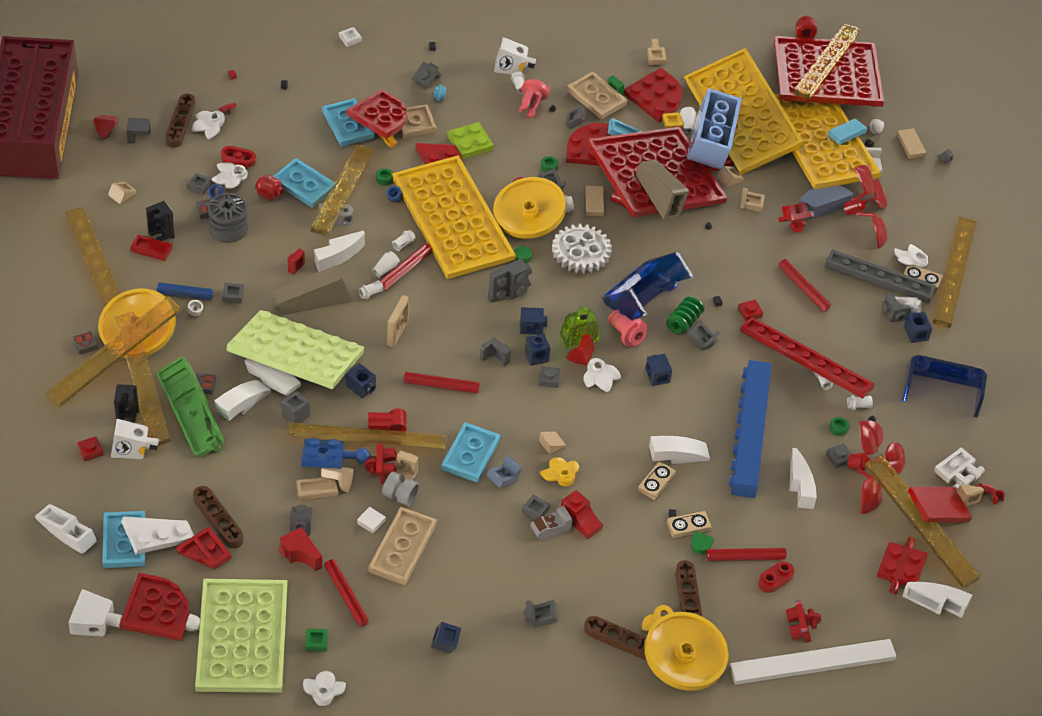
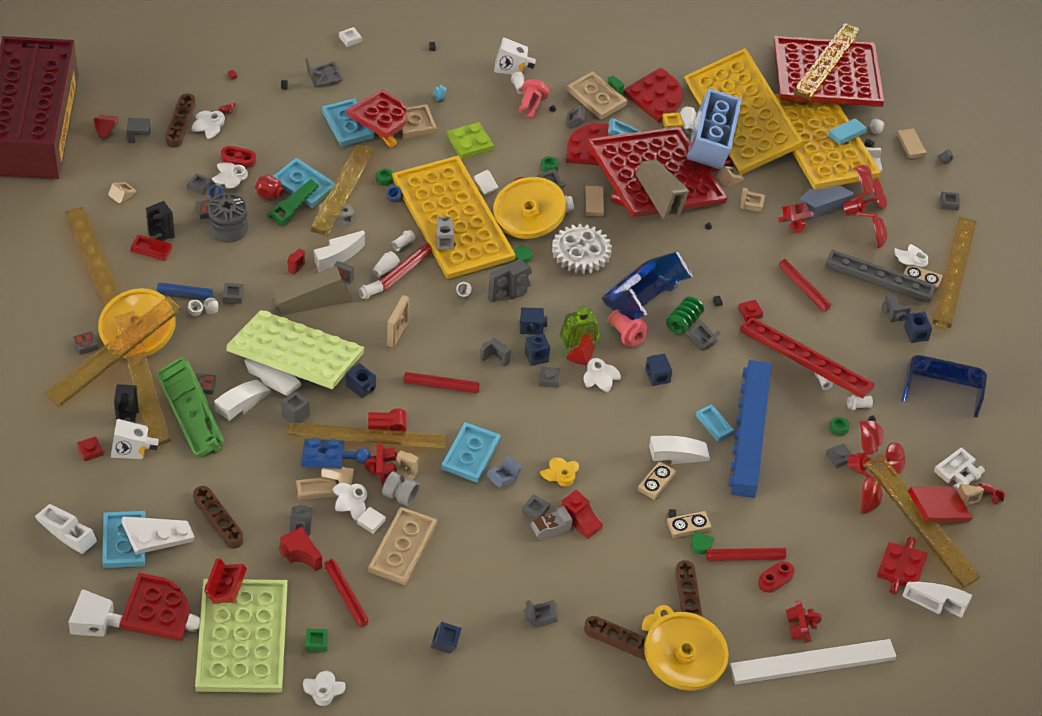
(205, 549): red wing -> none
(210, 306): none -> white hinge
(224, 582): none -> red bracket
(292, 203): none -> green piece
(328, 72): none -> flat silver piece
(346, 271): none -> dark grey tile
(349, 500): none -> white plate
(426, 74): dark grey bracket -> none
(436, 152): red wing -> none
(444, 233): none -> light grey leg
(460, 287): none -> white hinge
(485, 182): none -> white slope
(551, 441): tan slope -> none
(656, 54): tan plate -> none
(714, 423): none -> medium azure tile
(802, 480): white slope -> none
(806, 27): red head -> none
(914, 303): white cone -> none
(950, 200): none -> dark grey tile

